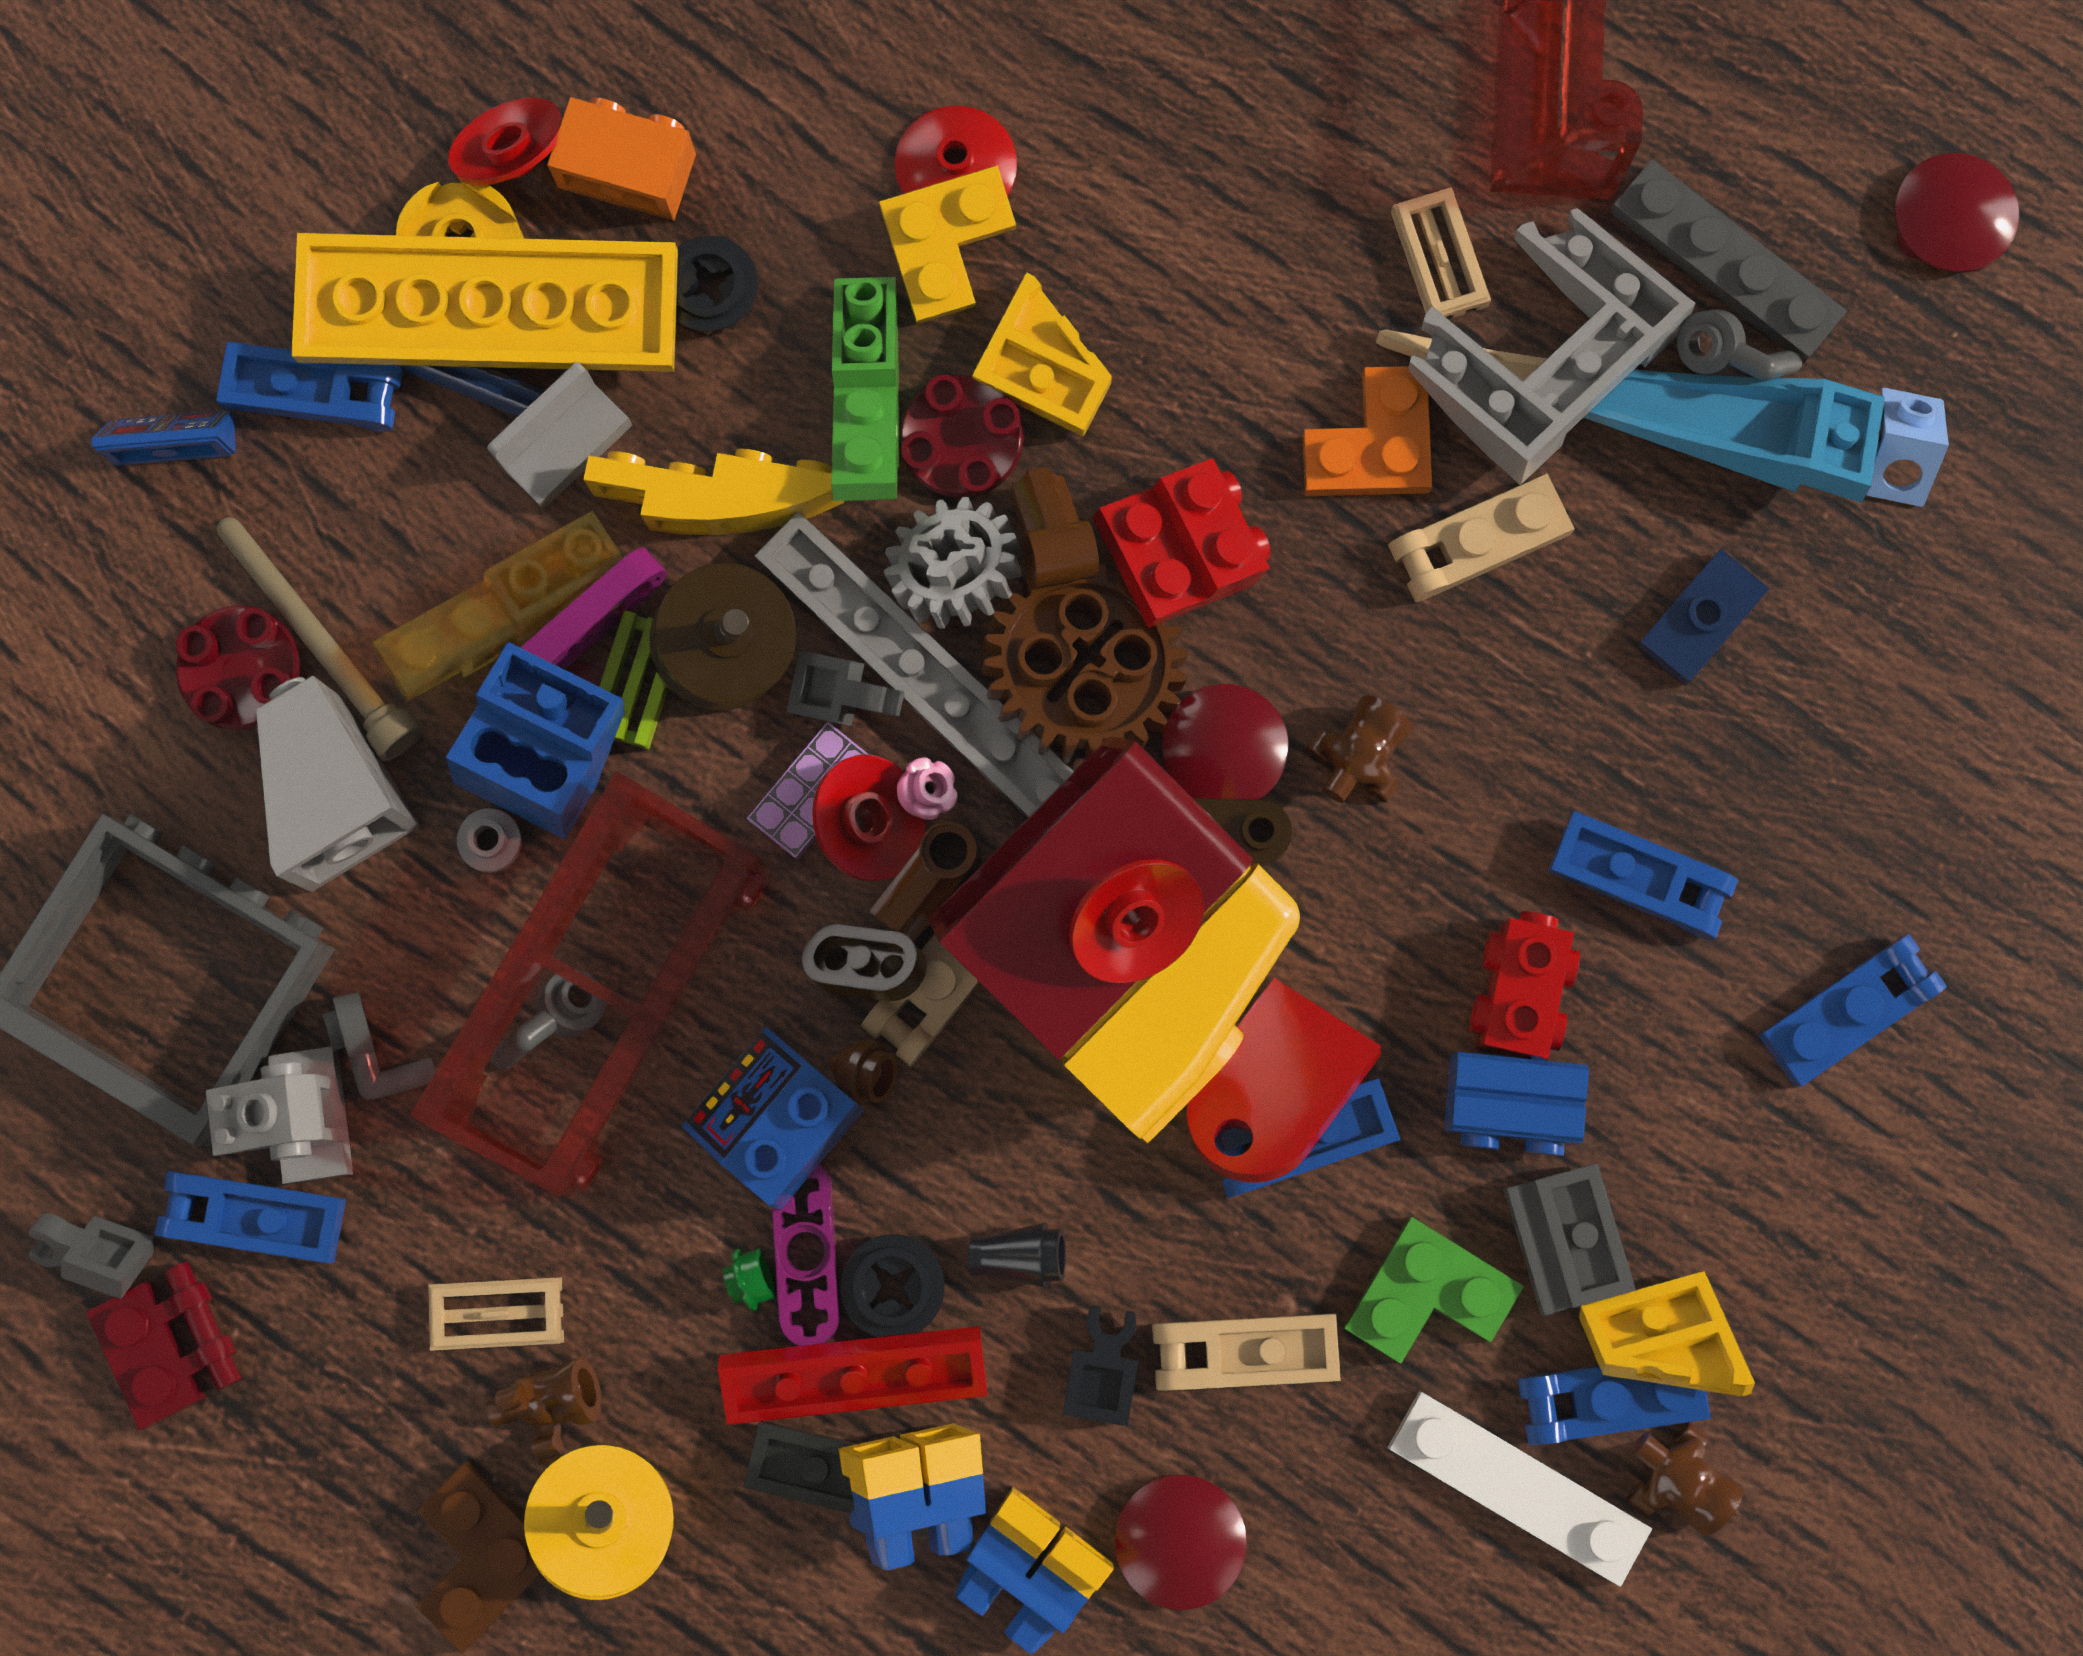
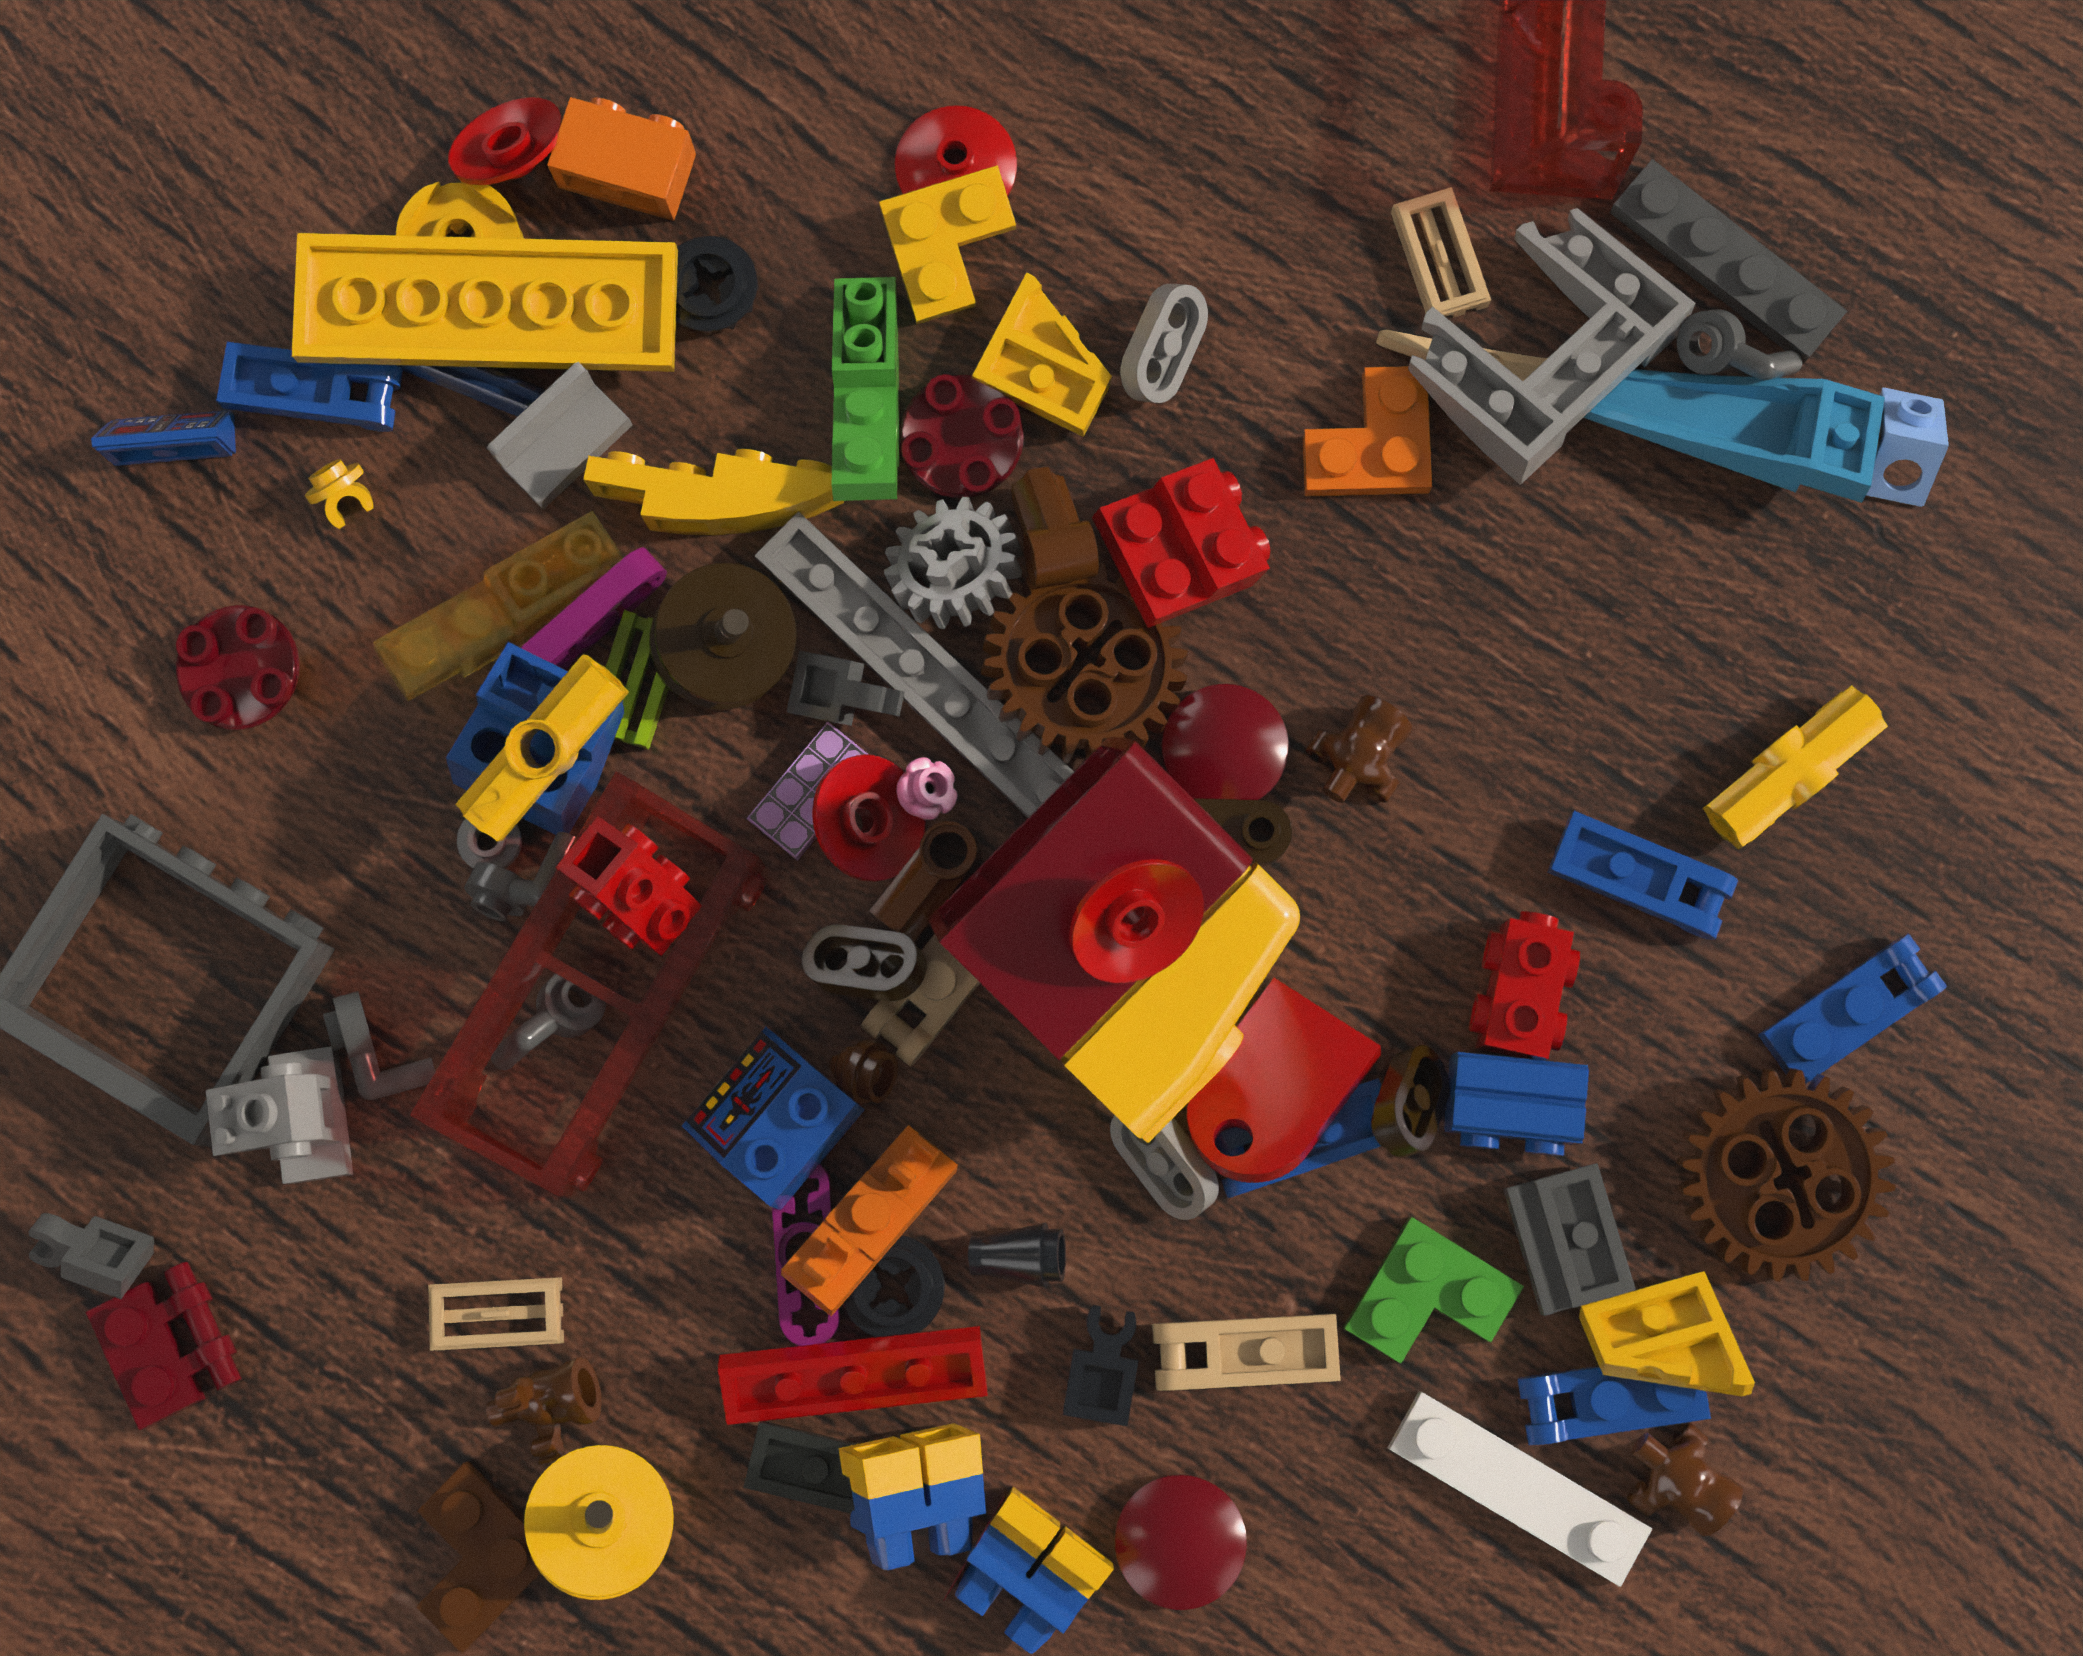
(253, 1217): blue plate -> none
(323, 786): light grey slope -> none
(335, 482): none -> yellow plate
(388, 729): dark tan piece -> none
(503, 893): none -> dark grey plate
(513, 777): none -> yellow piece
(621, 878): none -> red brick
(749, 1279): green plate -> none
(869, 1220): none -> orange plate
(975, 1545): none -> dark red sticker
(1164, 346): none -> light grey plate
(1168, 1169): none -> light grey plate
(1411, 1102): none -> dark brown plate
(1483, 537): tan plate -> none
(1703, 617): dark blue plate -> none
(1795, 767): none -> yellow piece
(1837, 1148): none -> reddish brown gear
(1956, 213): dark red dish -> none

